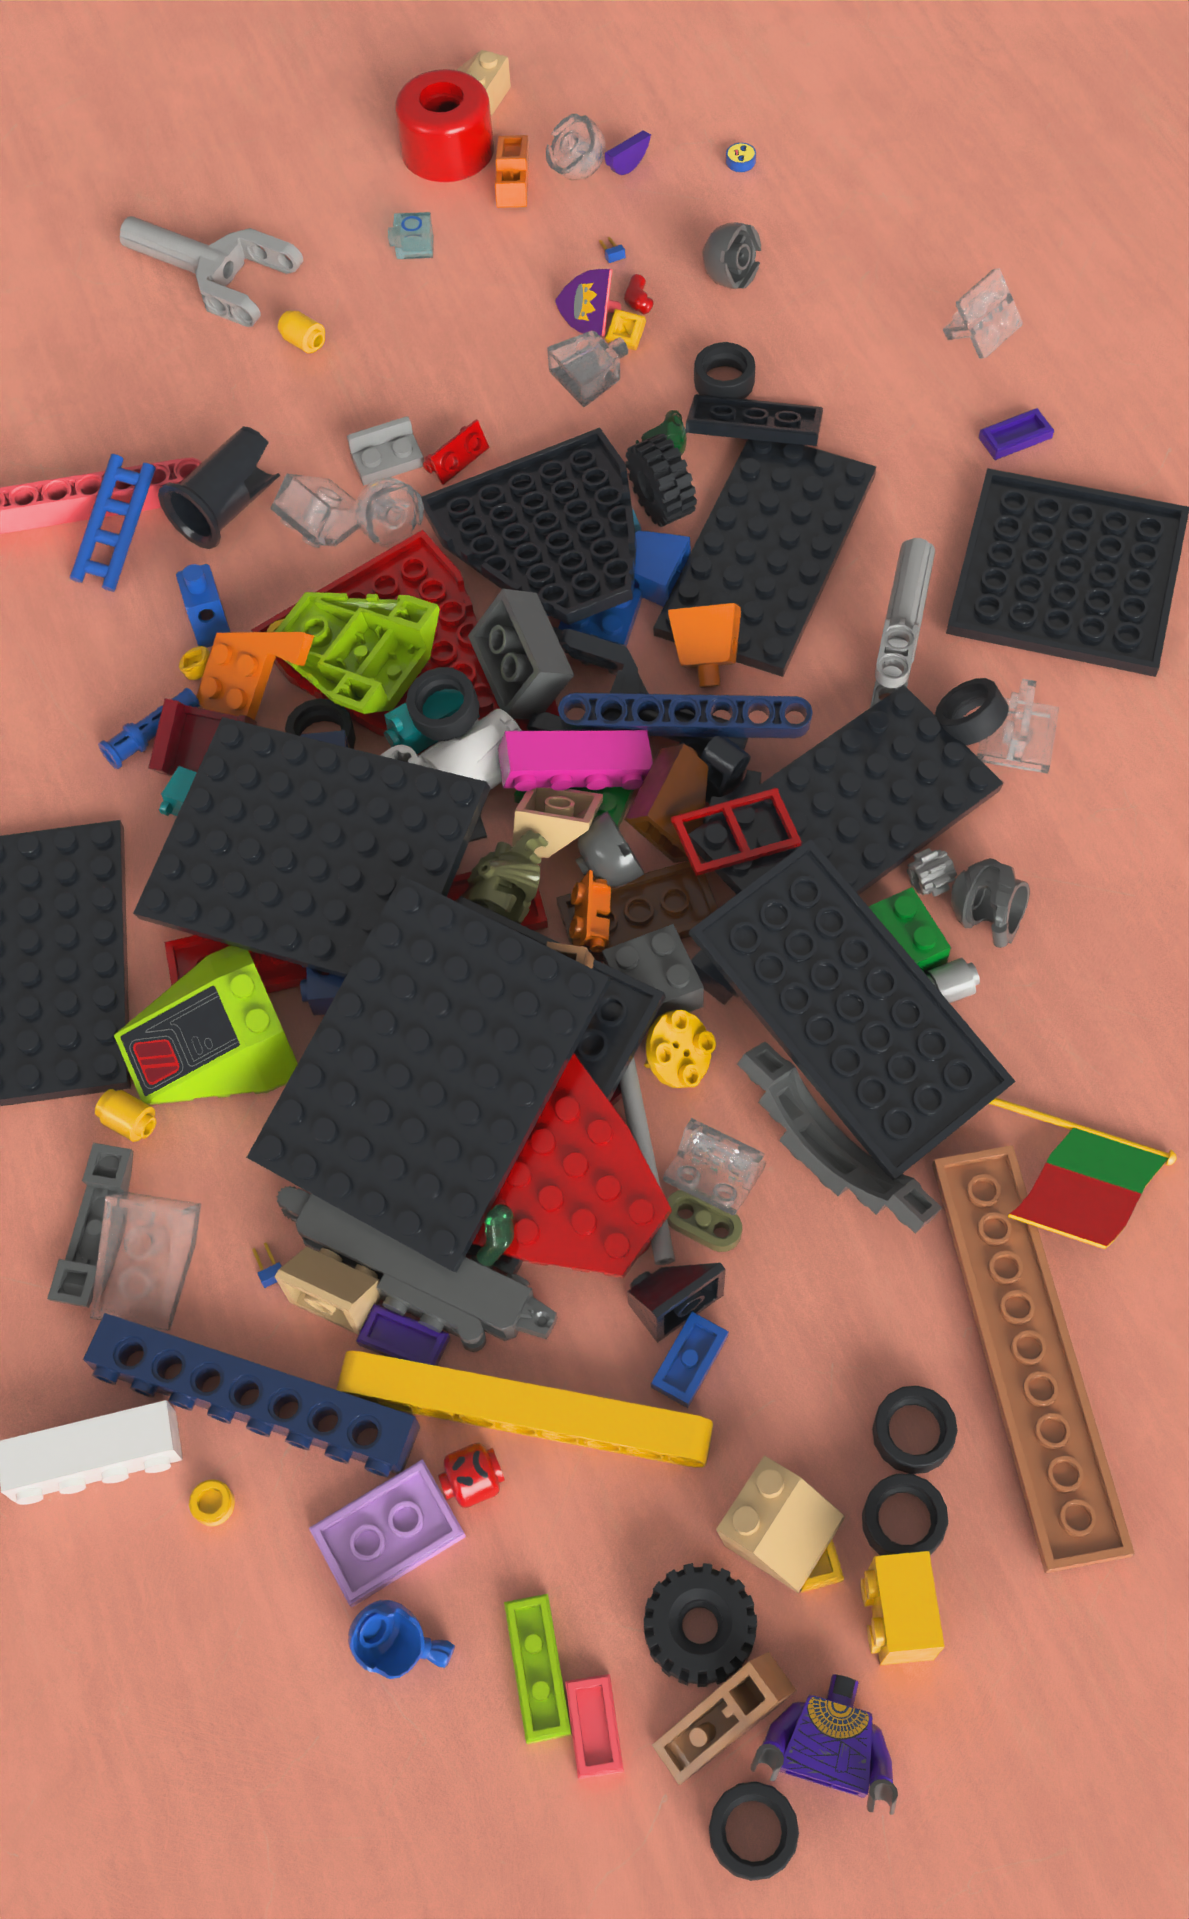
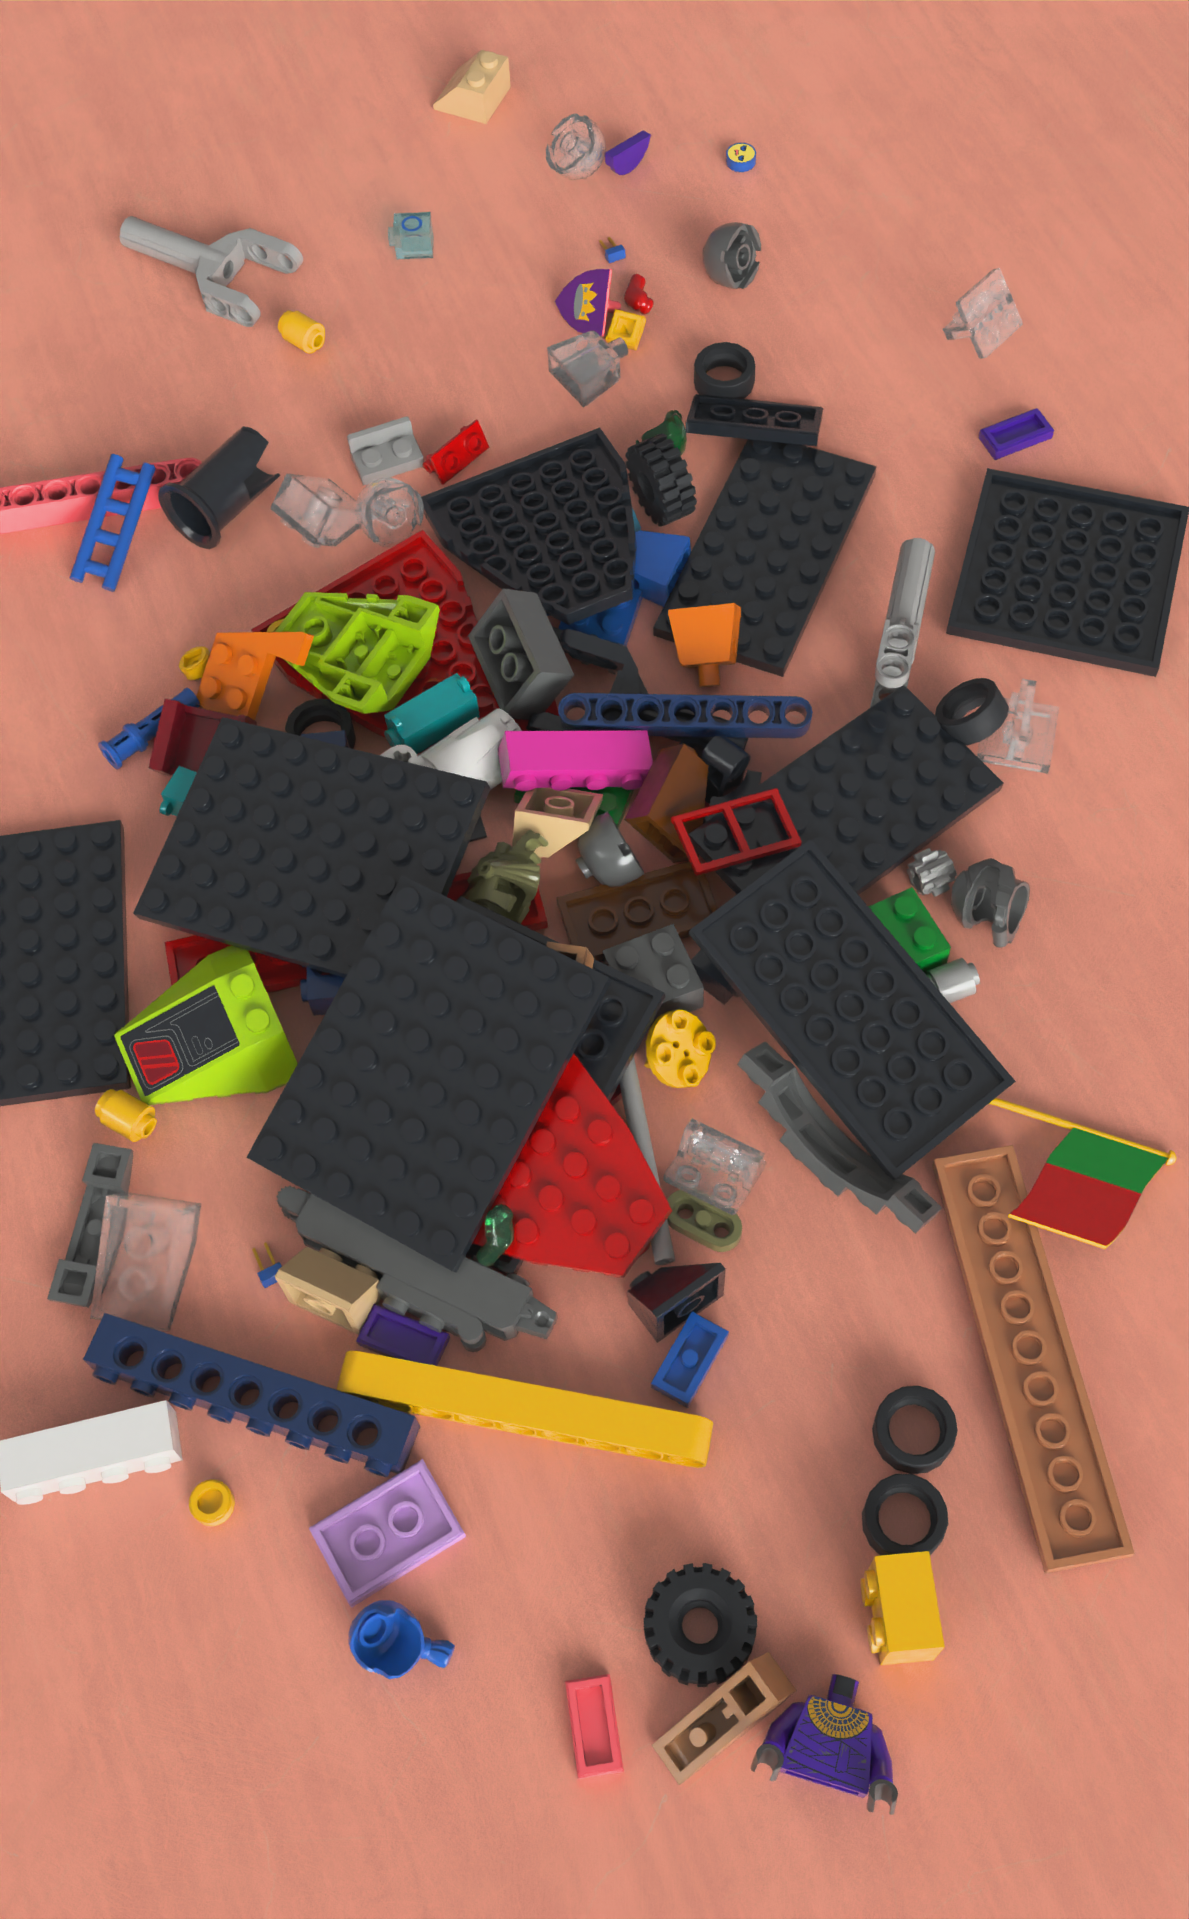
(201, 593): blue torso -> none
(437, 680): black tyre -> none
(444, 125): red piece -> none
(471, 1475): red head -> none
(512, 171): orange slope -> none
(537, 1669): lime tile -> none
(590, 899): orange hinge -> none
(780, 1524): tan slope -> none
(789, 1827): black tyre -> none
(826, 1571): yellow tile -> none

